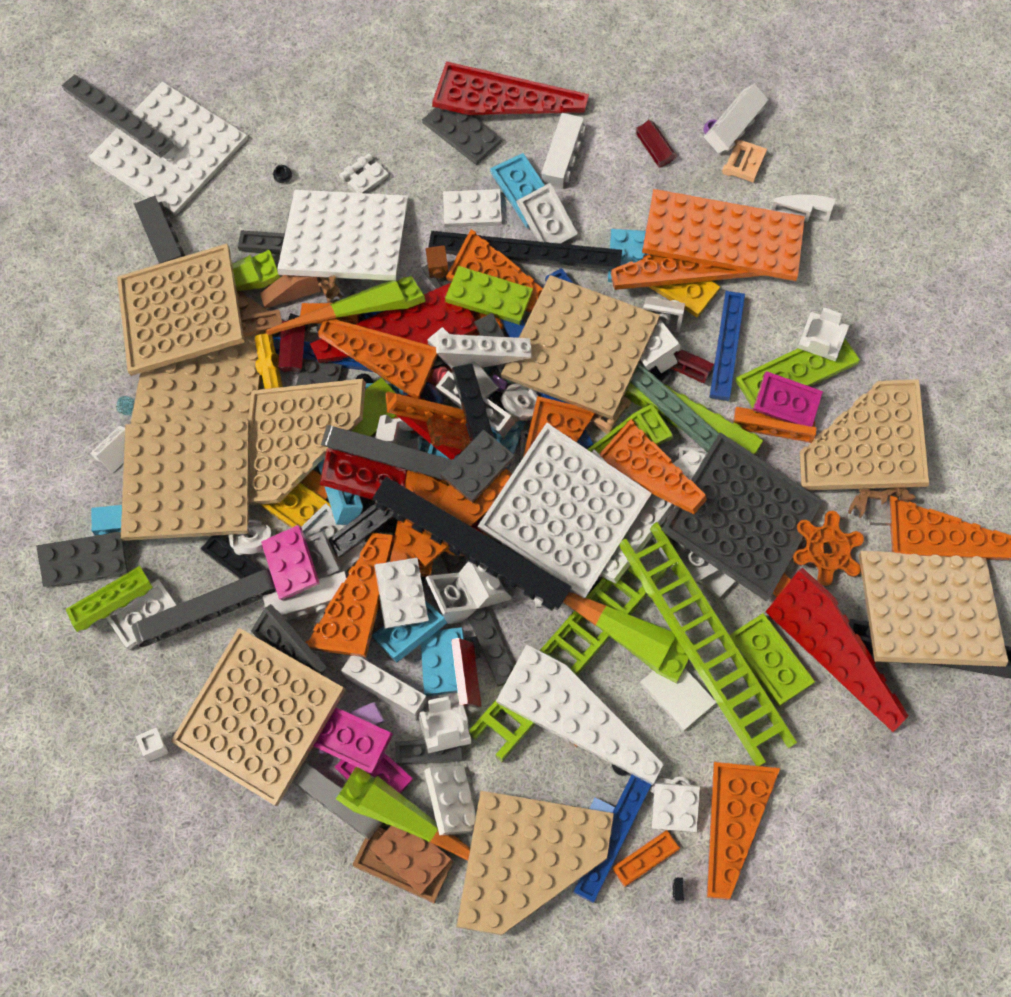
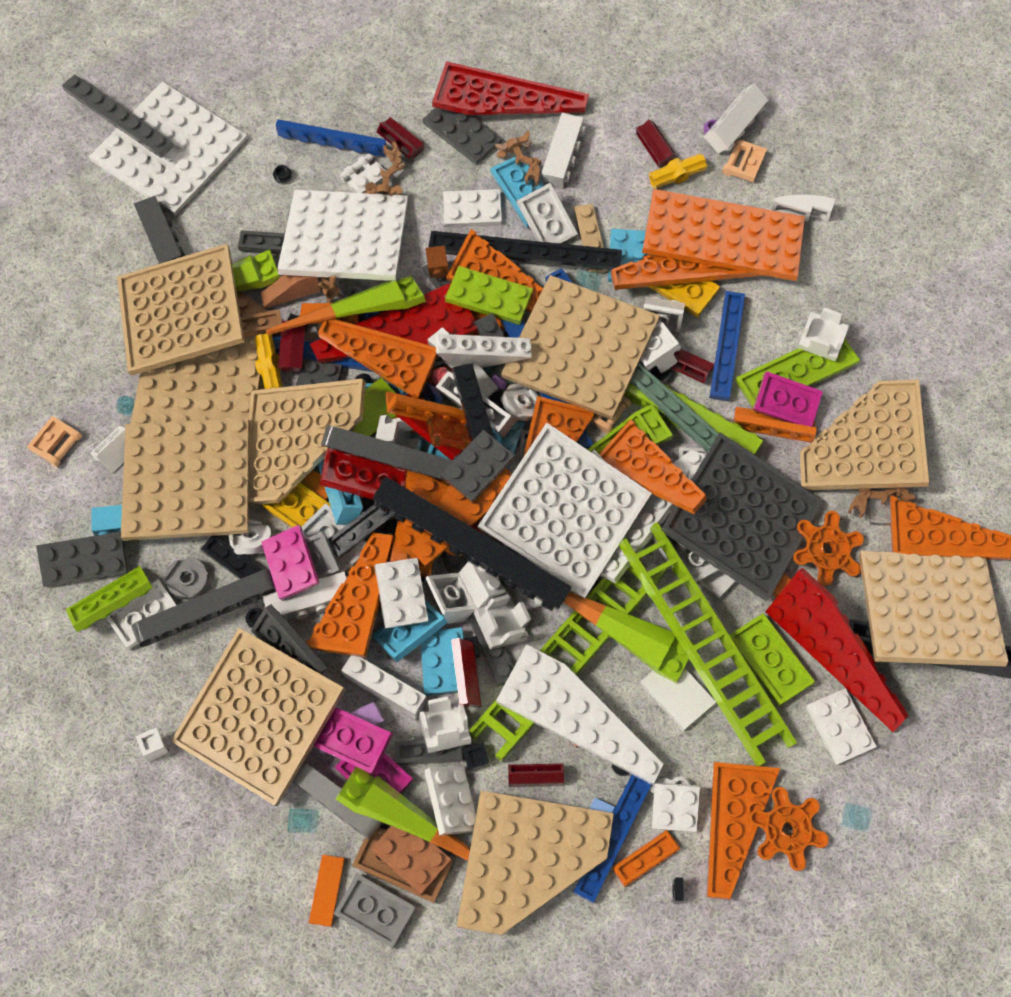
(49, 438): none -> light nougat plate
(185, 567): none -> light grey plate
(252, 616): none -> black plate
(300, 820): none -> clear light blue tile
(326, 891): none -> orange tile
(330, 137): none -> blue plate
(375, 911): none -> light grey plate
(384, 188): none -> medium nougat piece
(405, 141): none -> dark red piece
(476, 756): none -> black plate
(503, 621): none -> white panel
(514, 146): none -> medium nougat piece
(535, 775): none -> dark red piece
(585, 279): none -> clear light blue tile
(588, 229): none -> tan plate
(677, 171): none -> yellow piece
(799, 818): none -> orange plate
(841, 727): none -> white plate
(854, 817): none -> clear light blue tile

